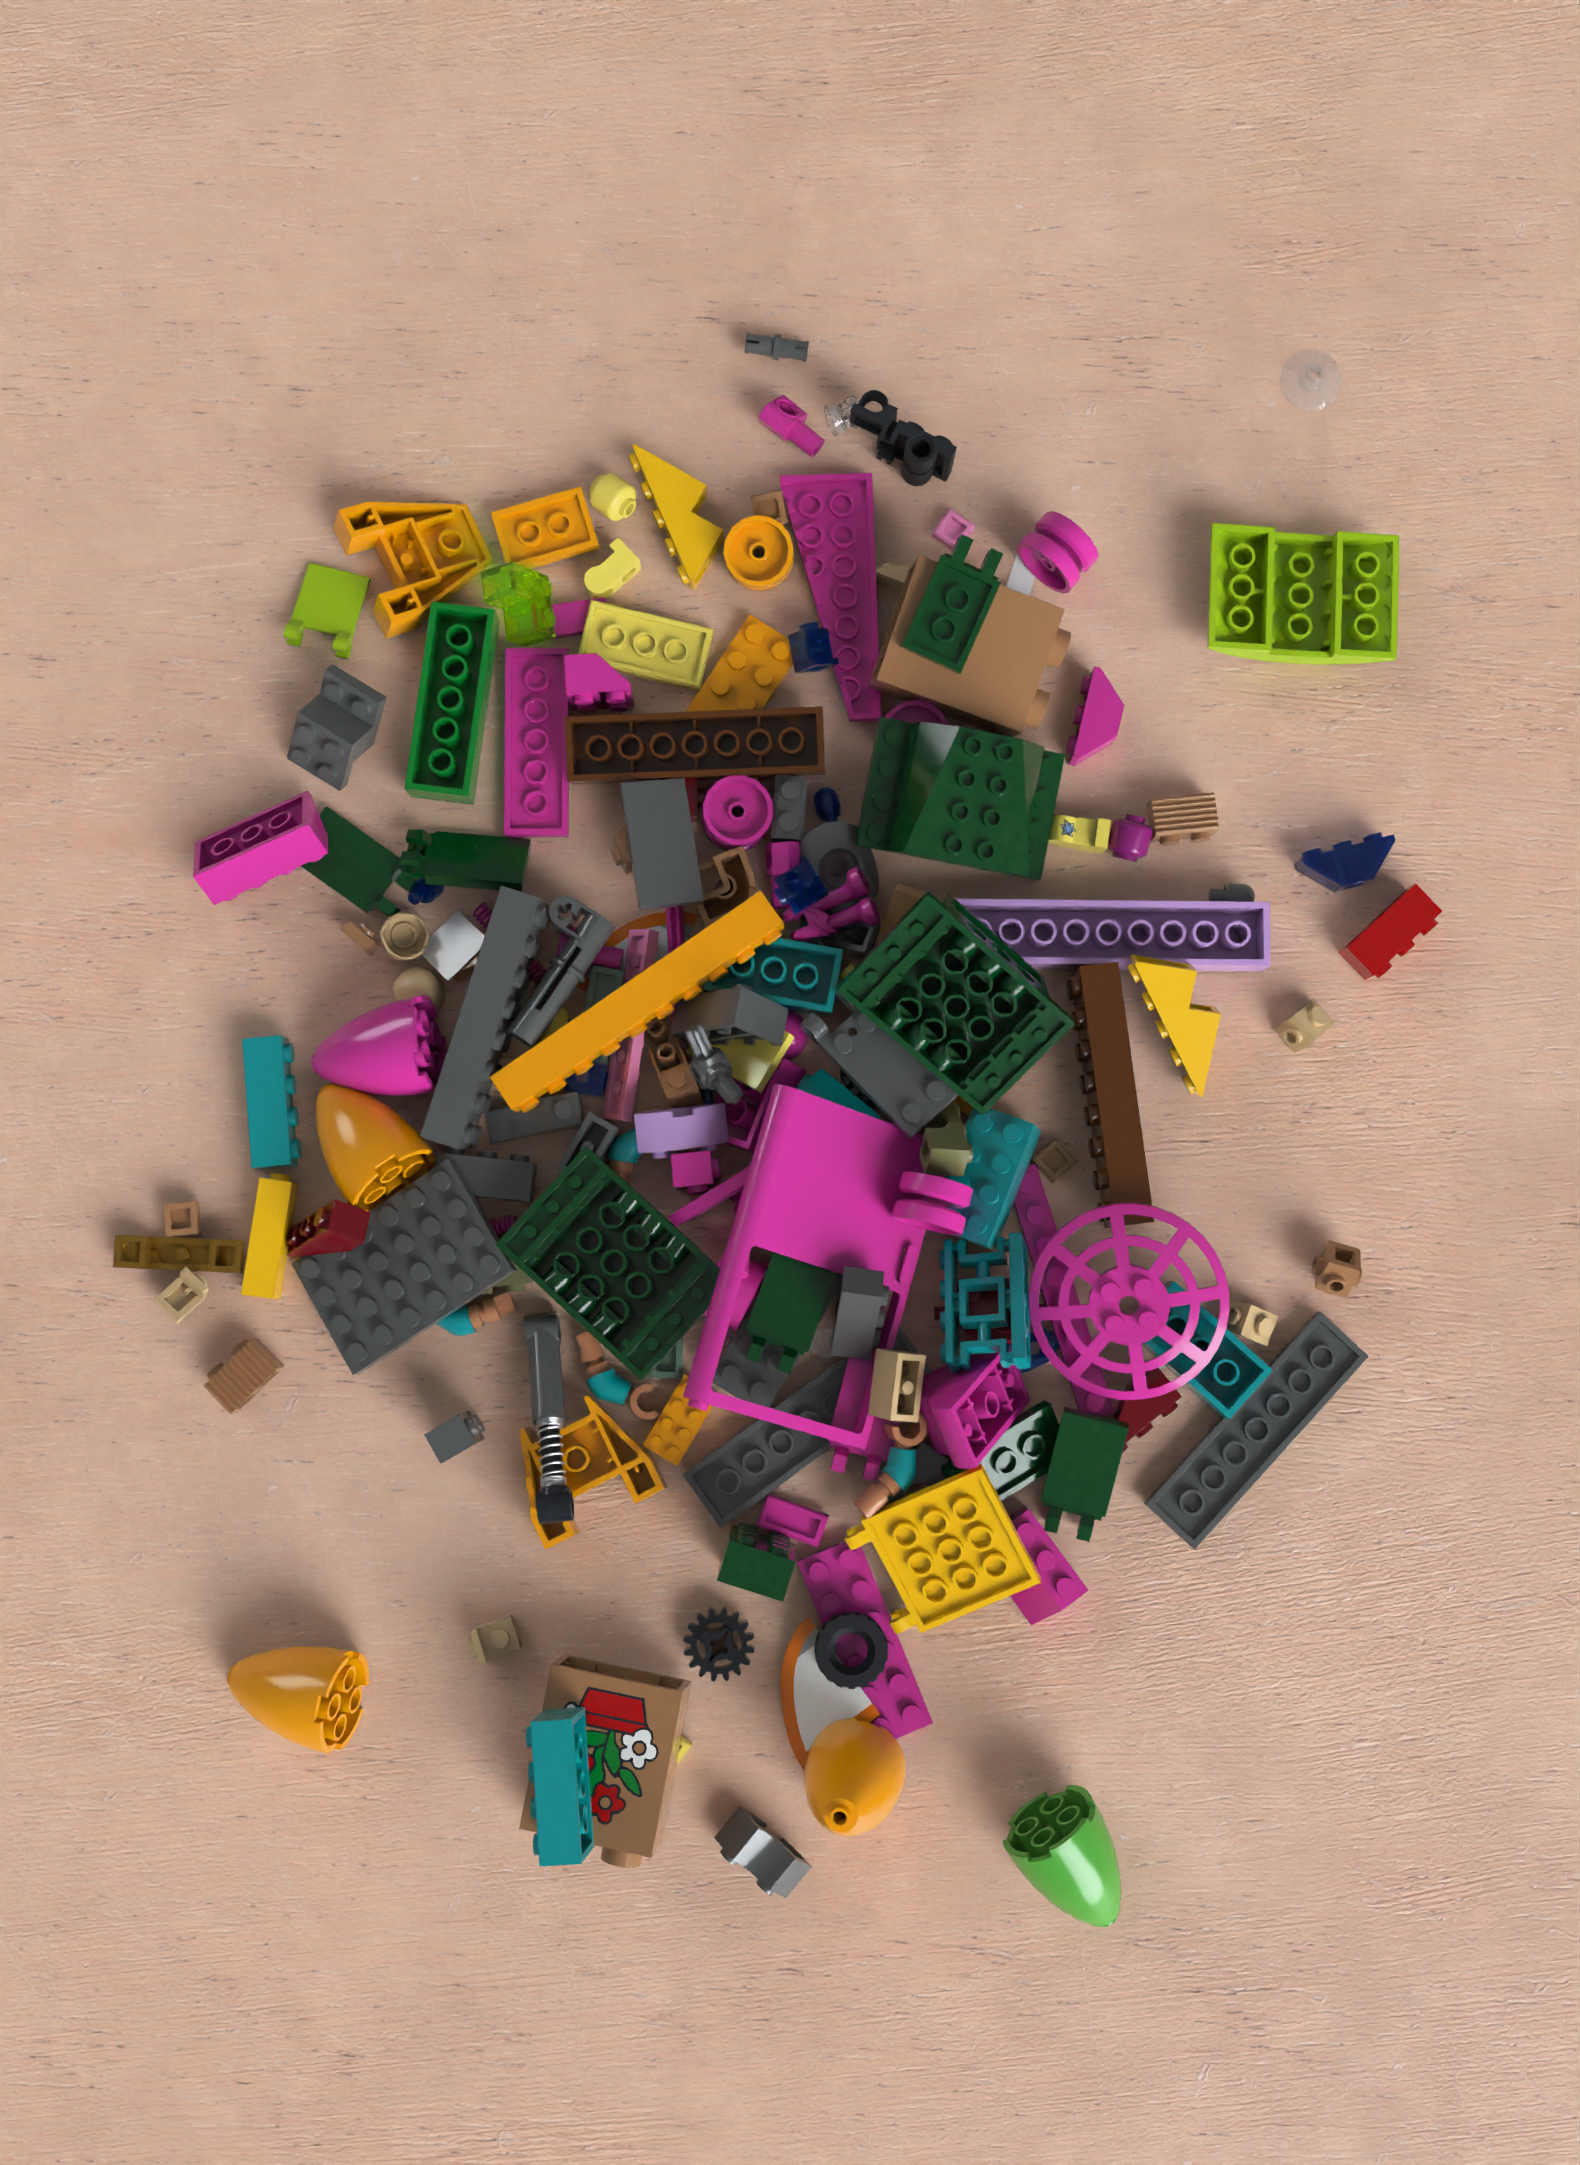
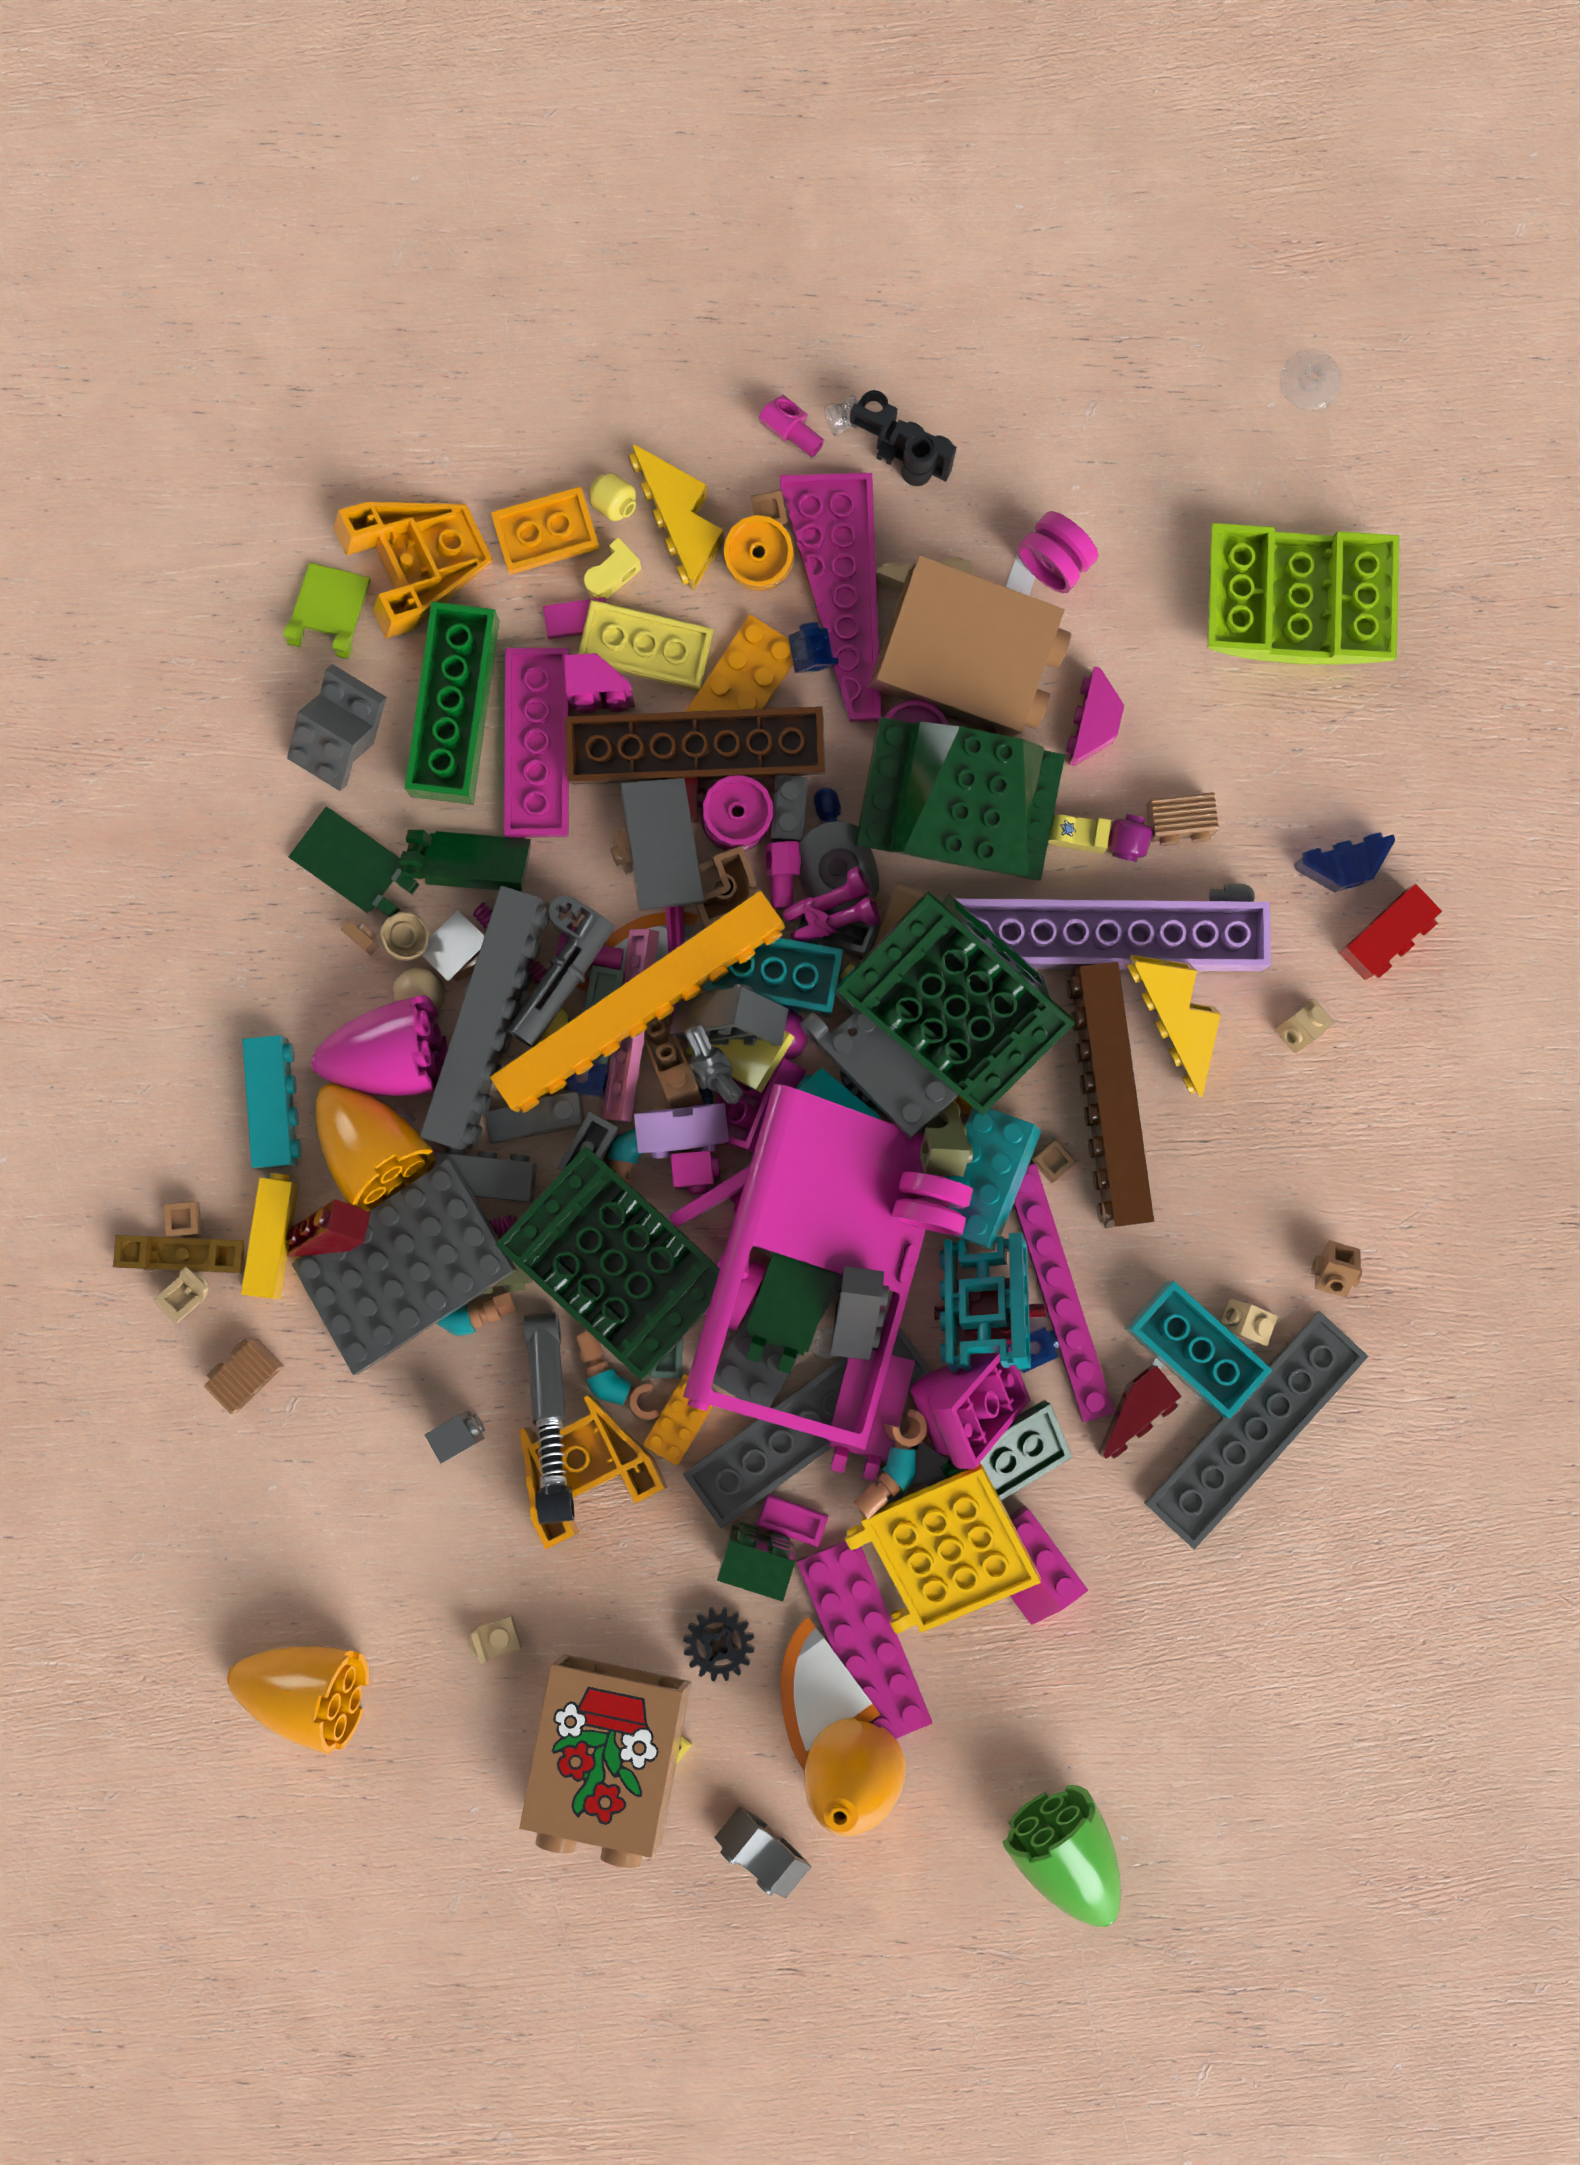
(260, 848): dark pink slope -> none
(424, 893): clear blue cylinder -> none
(524, 600): clear neon green brick -> none
(560, 1786): teal brick -> none
(776, 347): dark grey pin -> none
(800, 886): clear blue brick -> none
(825, 1650): black tyre -> none
(897, 1385): tan brick -> none
(951, 528): bright pink tile -> none
(953, 607): dark green tile -> none
(1083, 1469): dark green tile -> none
(1125, 1281): dark pink dish -> none

